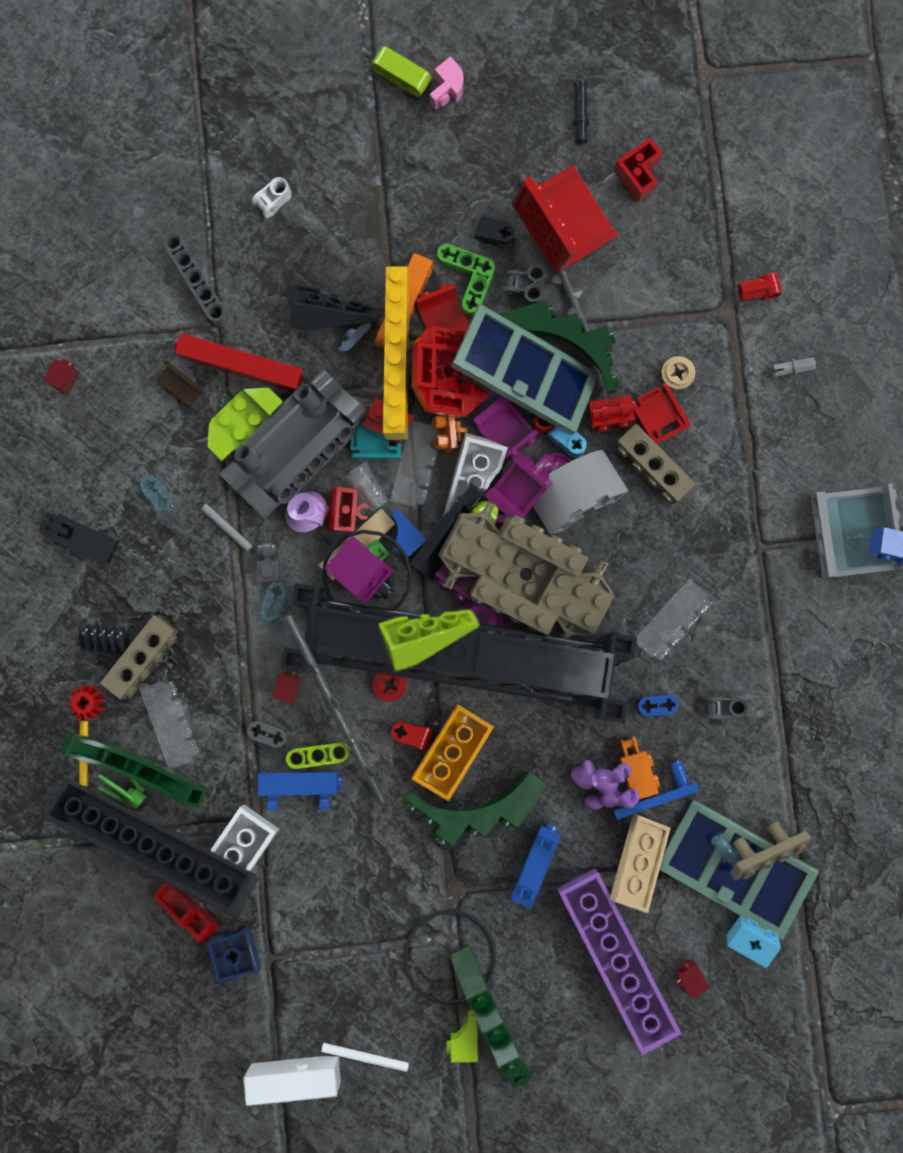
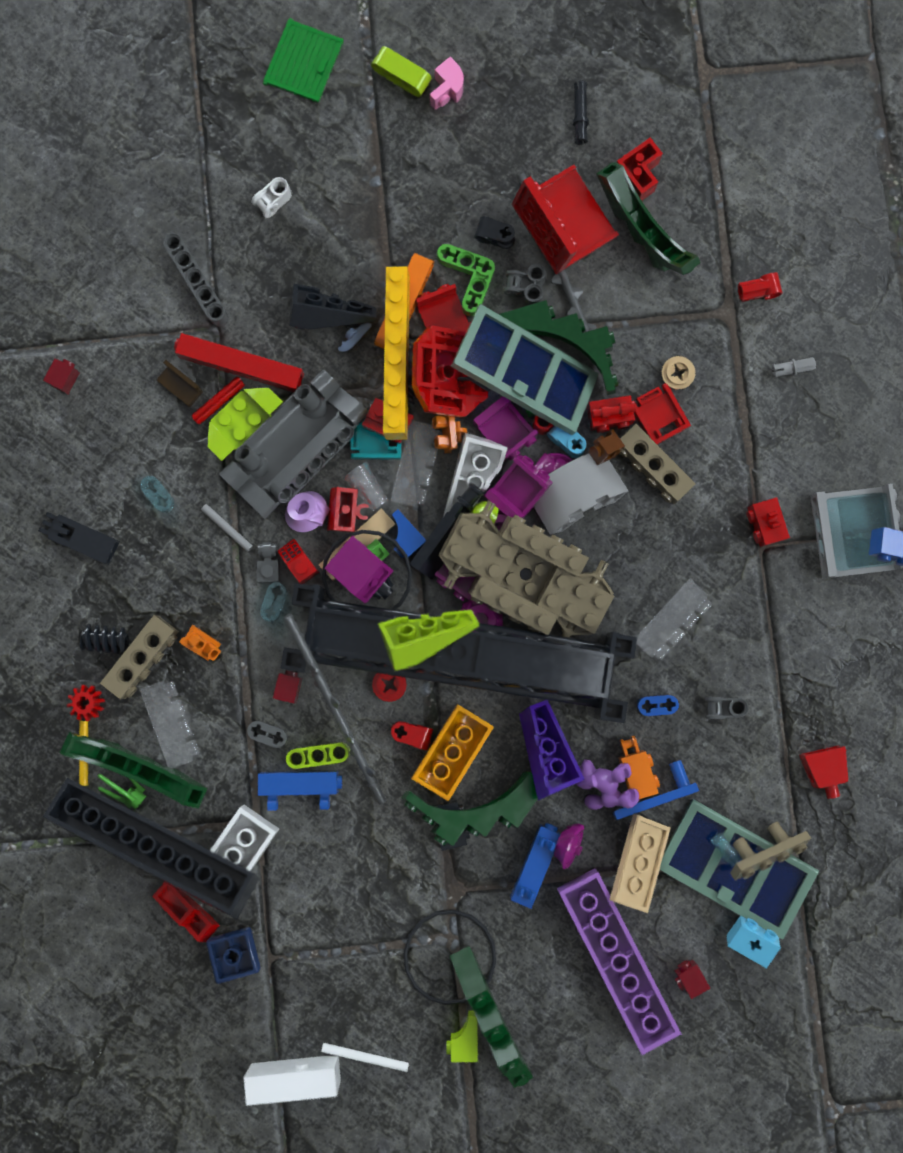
(201, 643): none -> orange hips
(218, 400): none -> red axle
(298, 561): none -> red slope
(303, 60): none -> green piece
(548, 751): none -> dark purple wedge
(569, 844): none -> magenta piece
(606, 447): none -> reddish brown brick
(645, 230): none -> dark green arch
(767, 522): none -> red brick
(826, 769): none -> red torso

